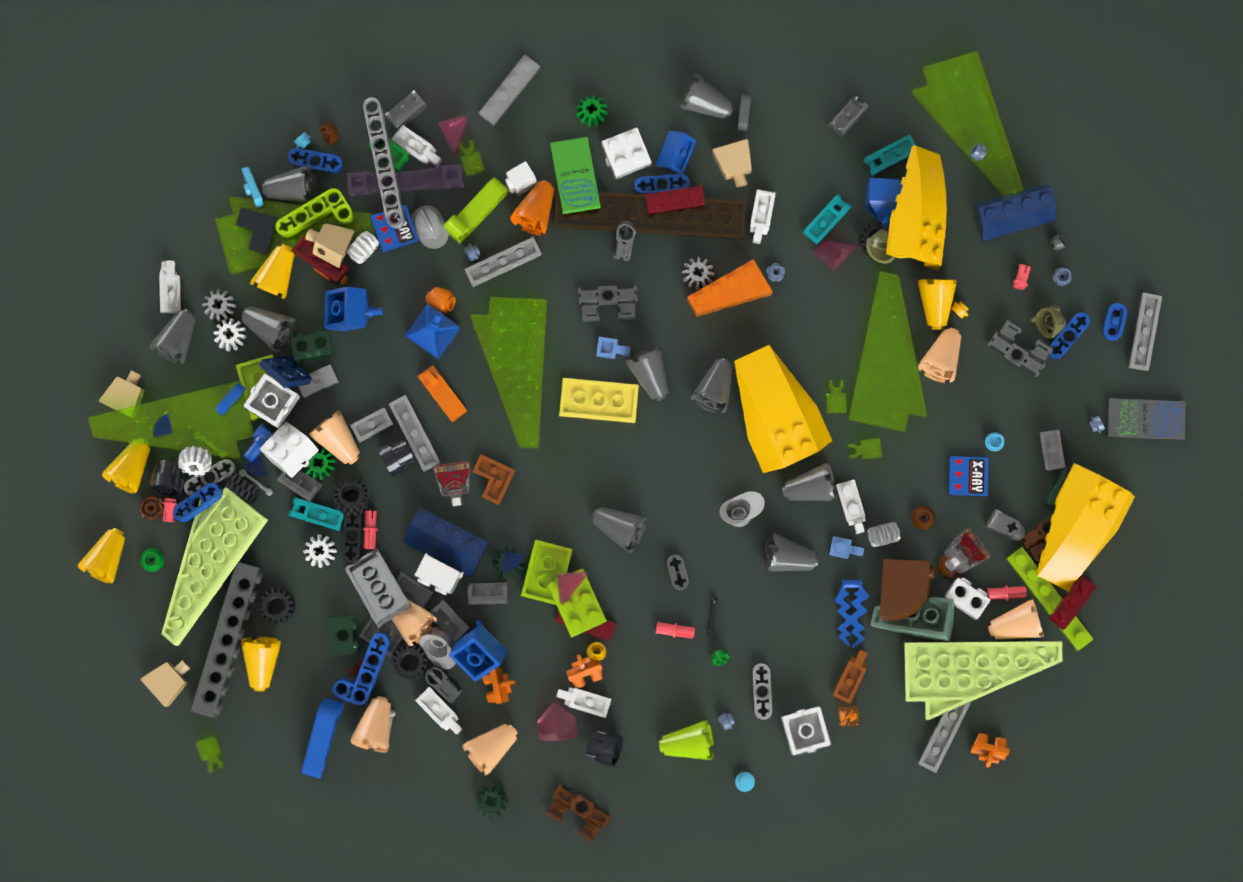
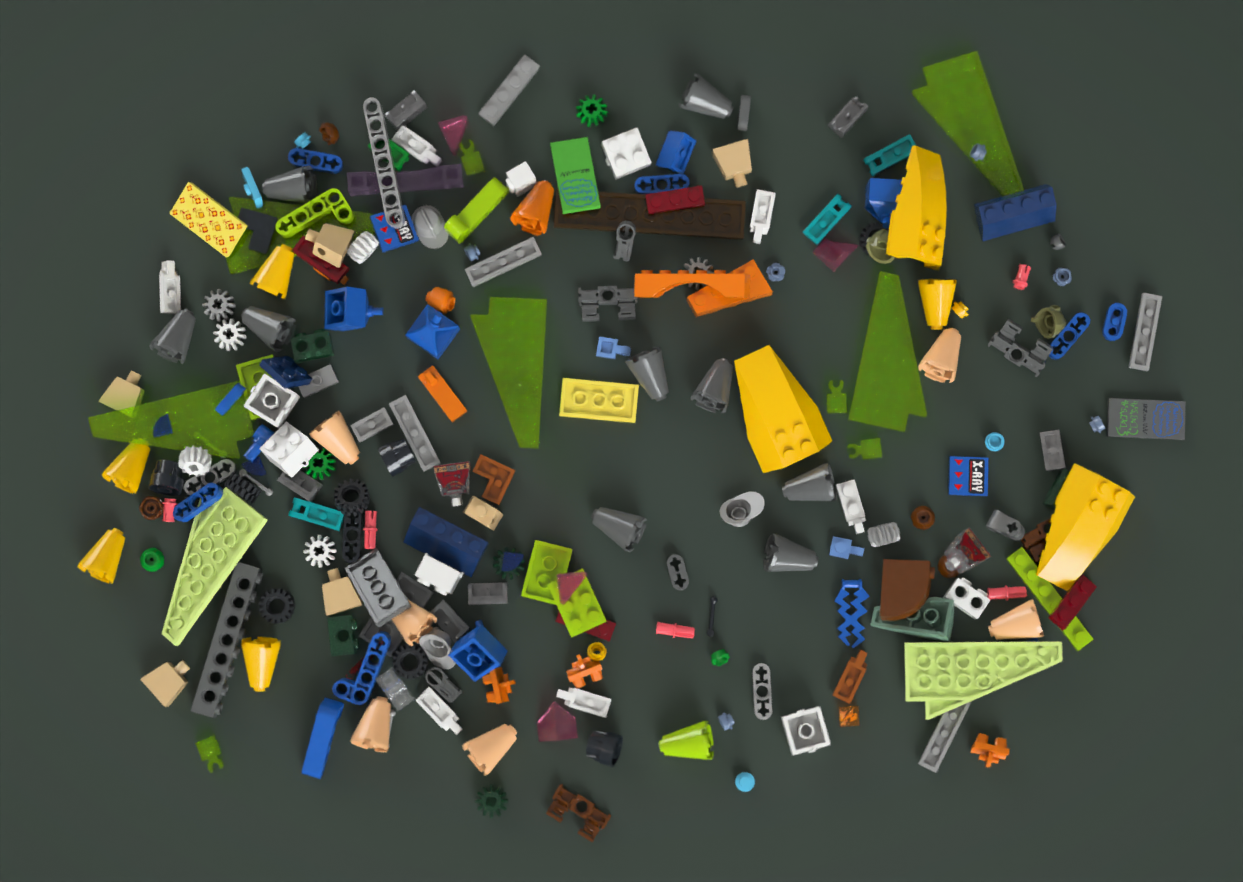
(208, 219): none -> light yellow tile
(339, 594): none -> tan torso
(395, 689): none -> clear brick
(483, 513): none -> tan torso
(655, 285): none -> orange arch

